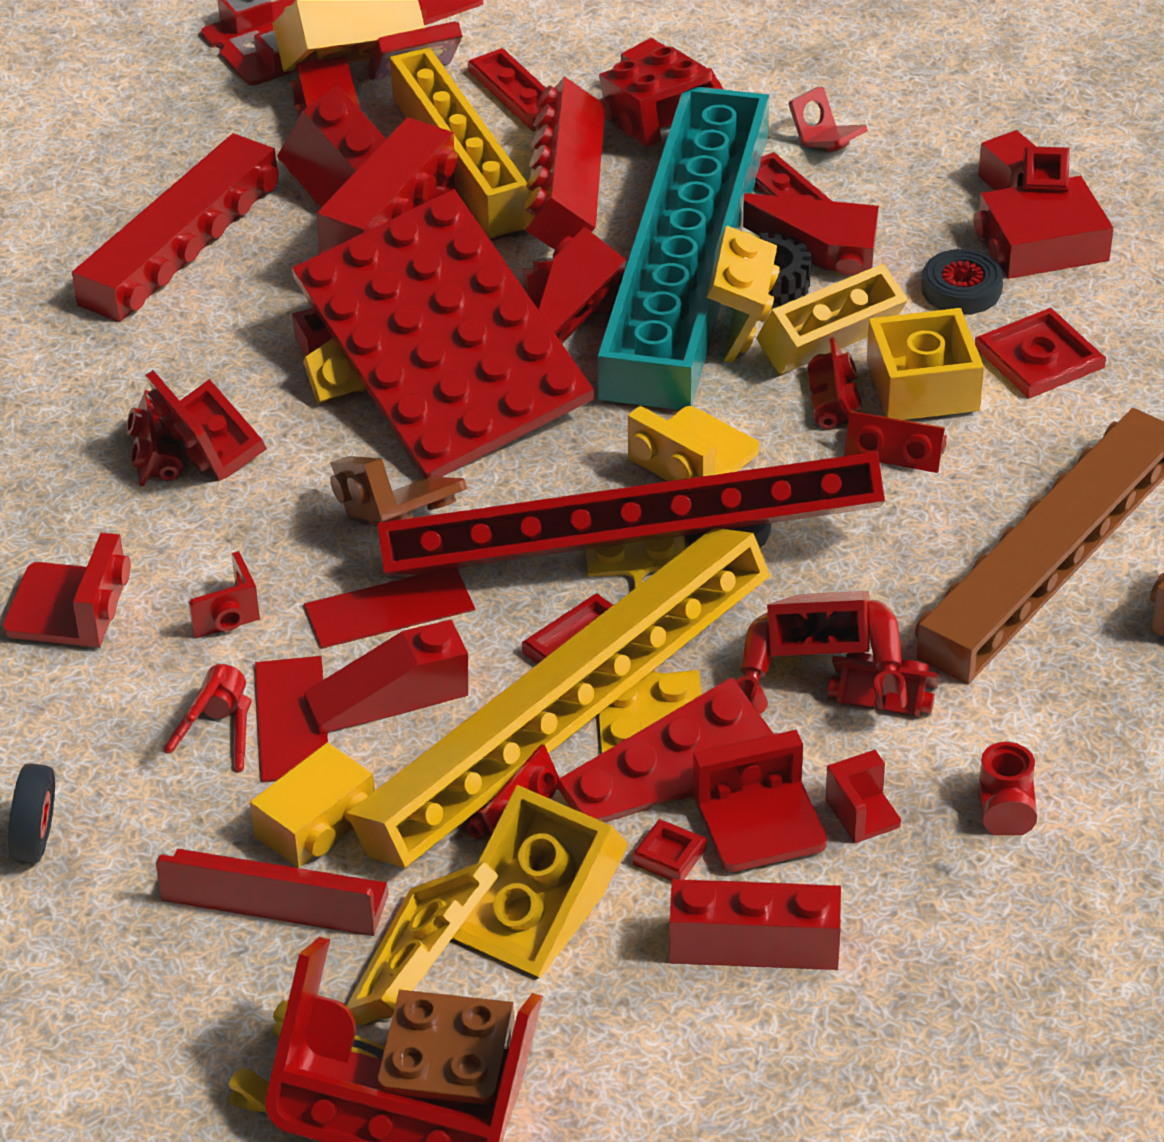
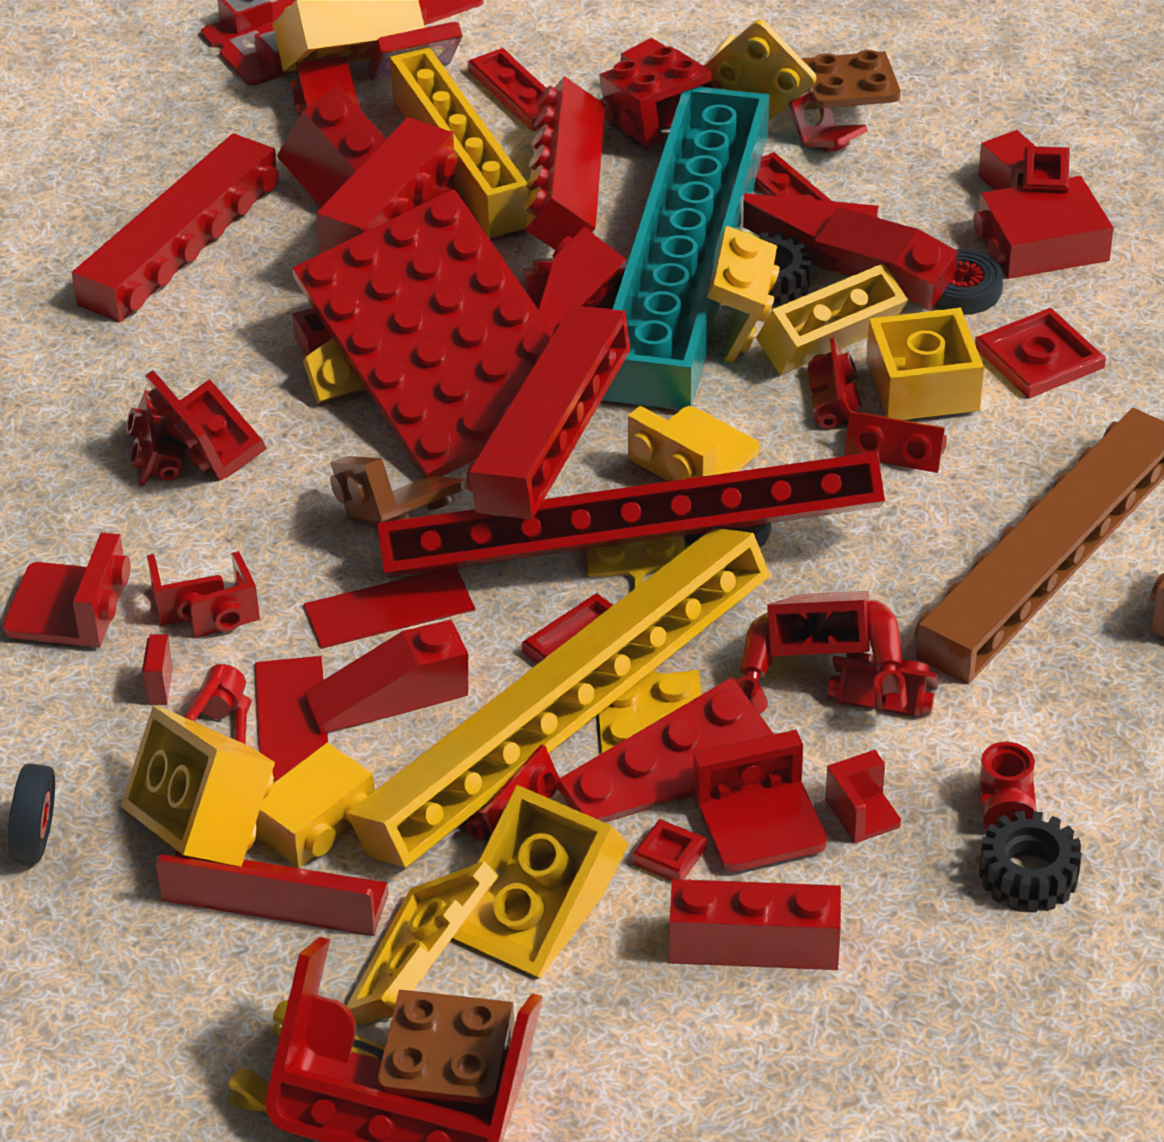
(157, 669): none -> red tile
(173, 598): none -> red bracket
(197, 788): none -> yellow slope
(549, 413): none -> red brick
(761, 64): none -> yellow bracket
(852, 80): none -> dark orange bracket
(913, 258): none -> red slope
(1023, 883): none -> black tyre

